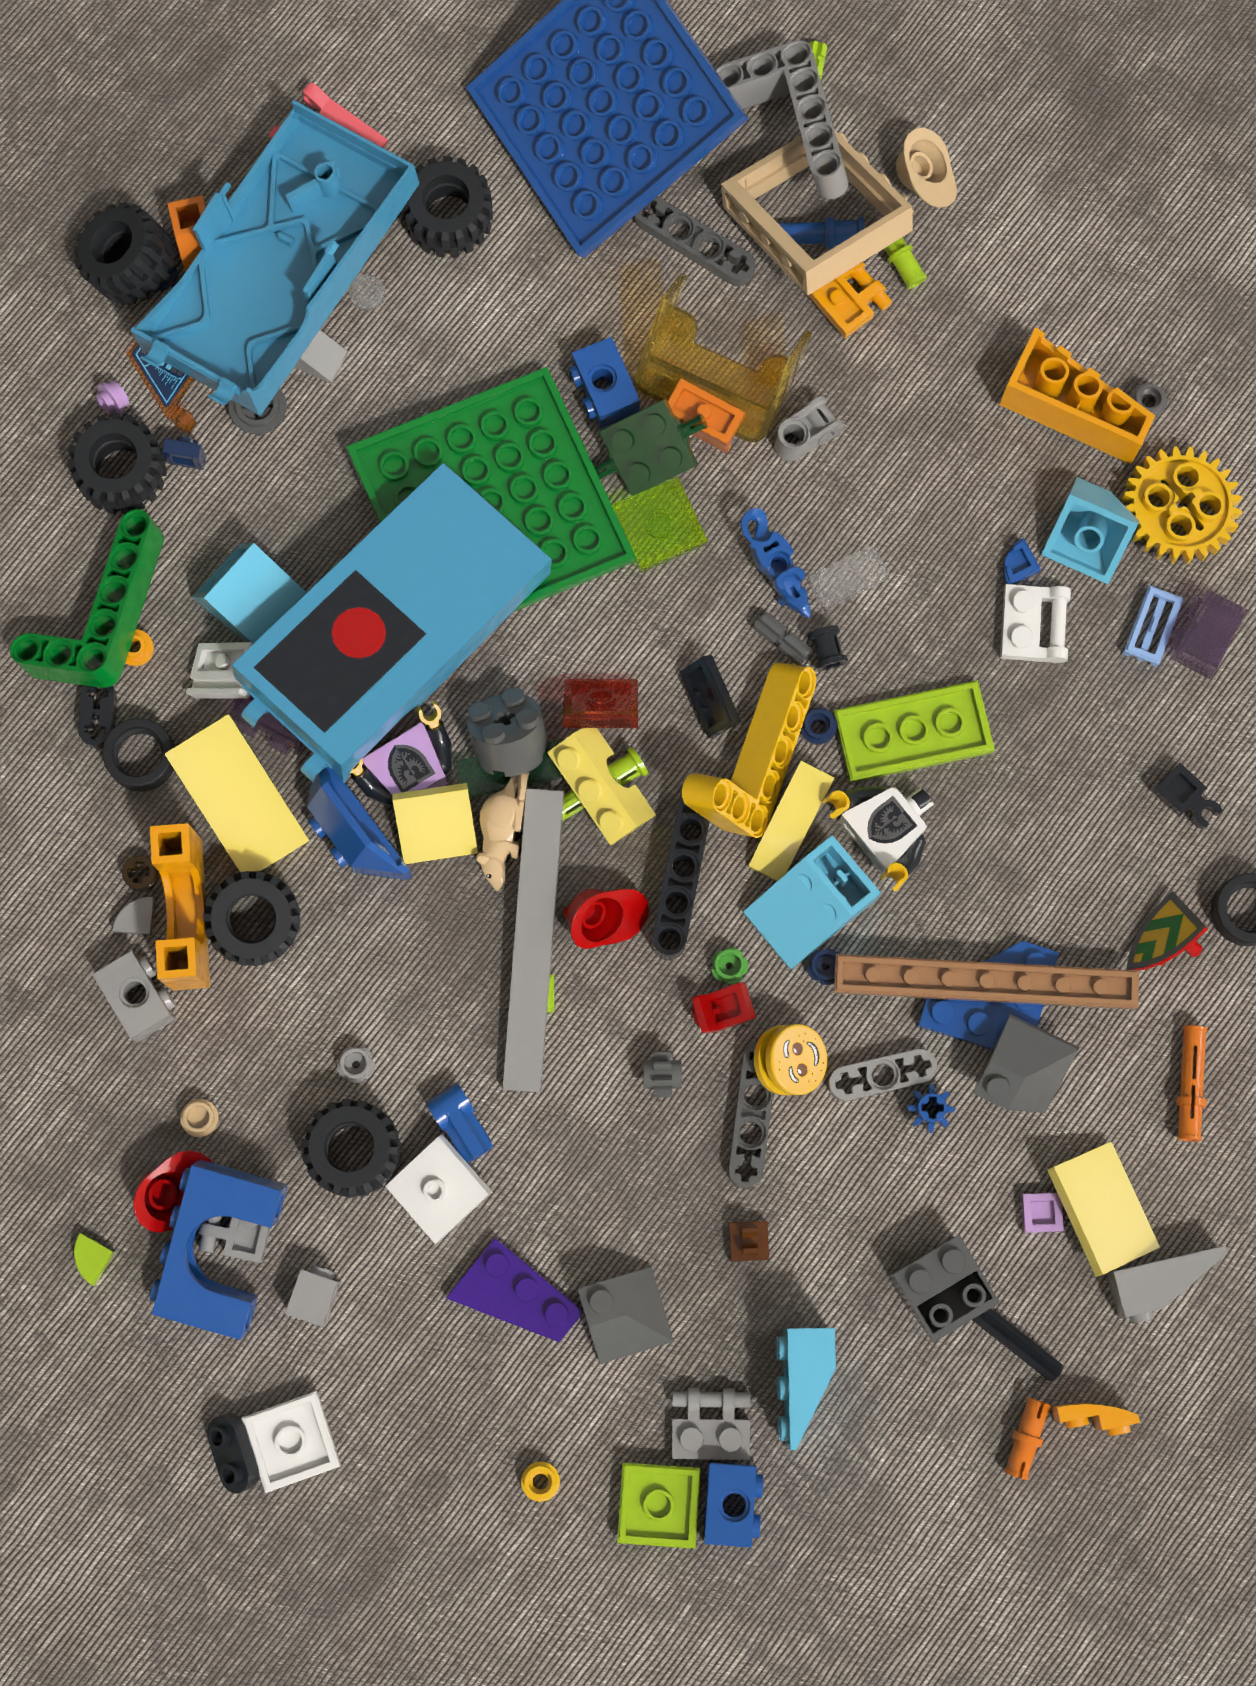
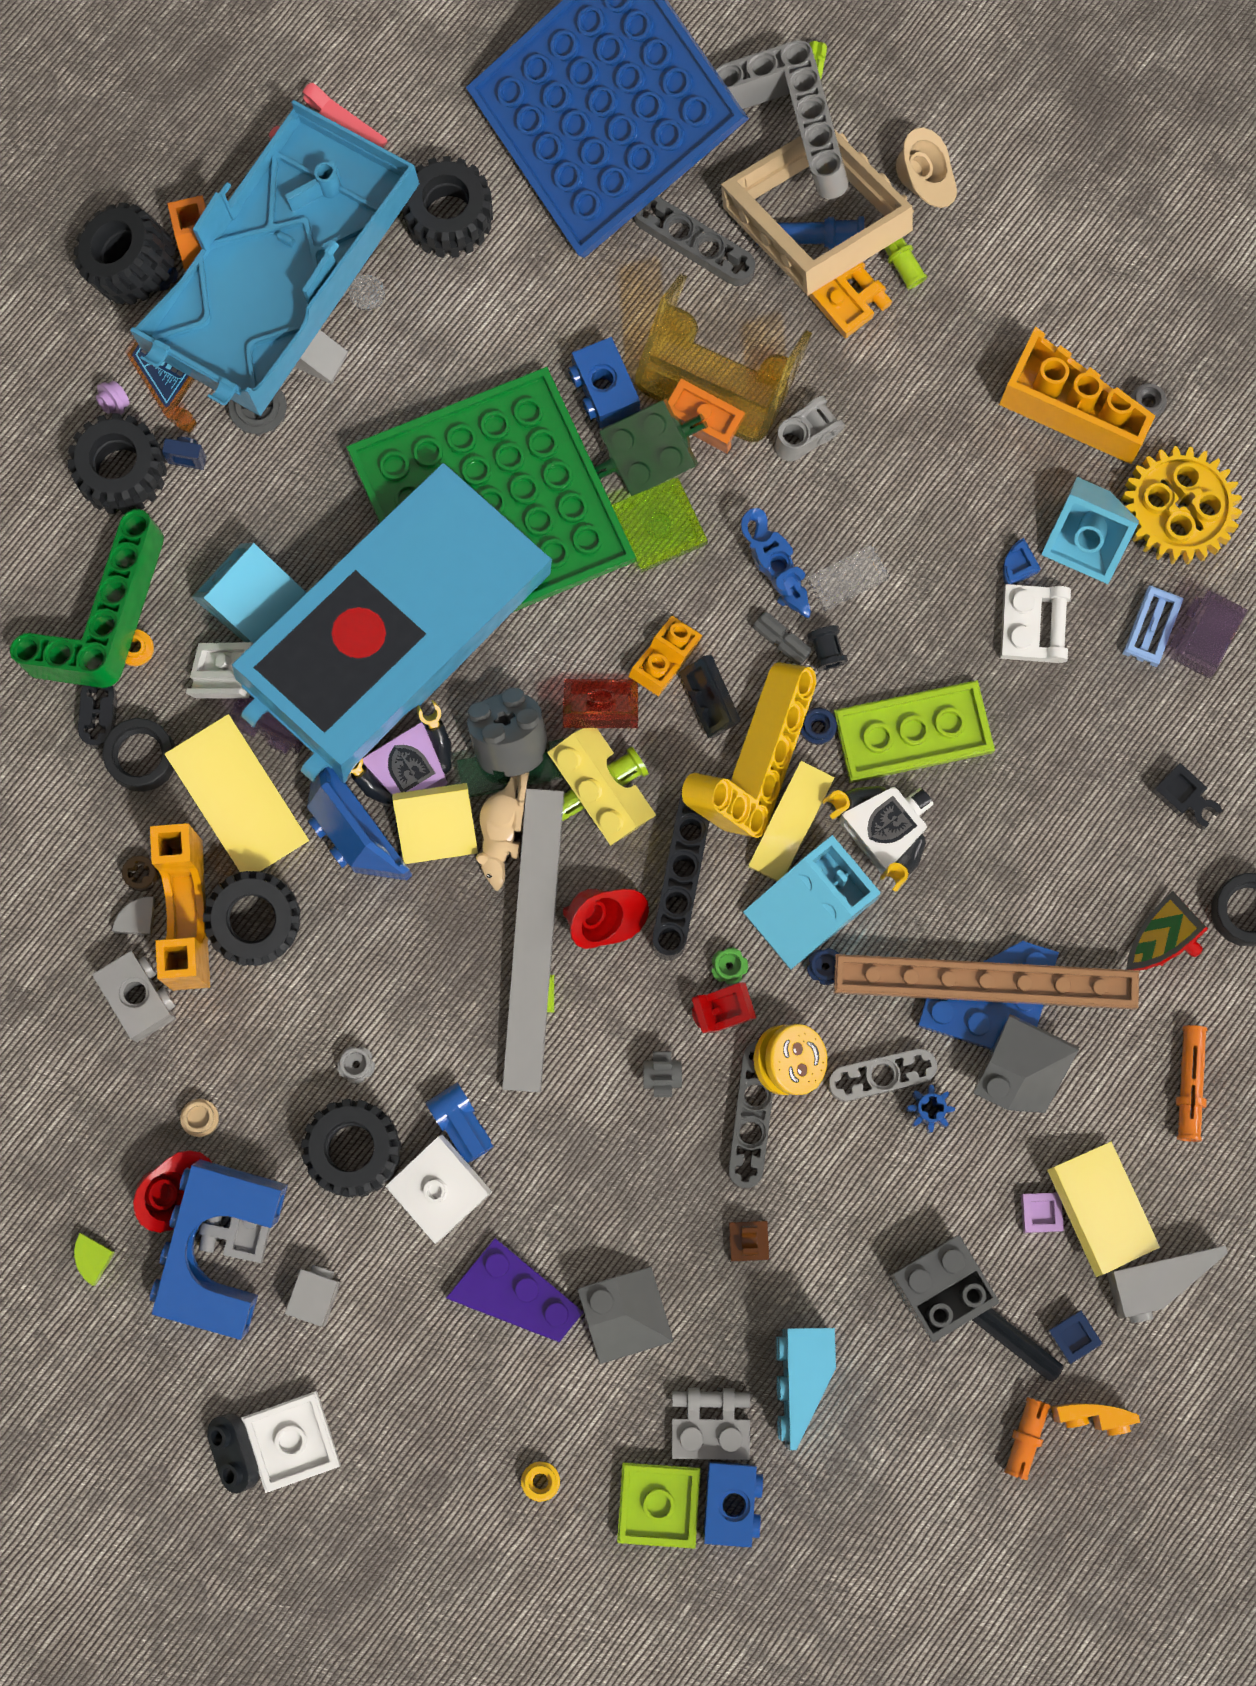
(665, 655): none -> light orange slope
(1074, 1337): none -> dark blue plate

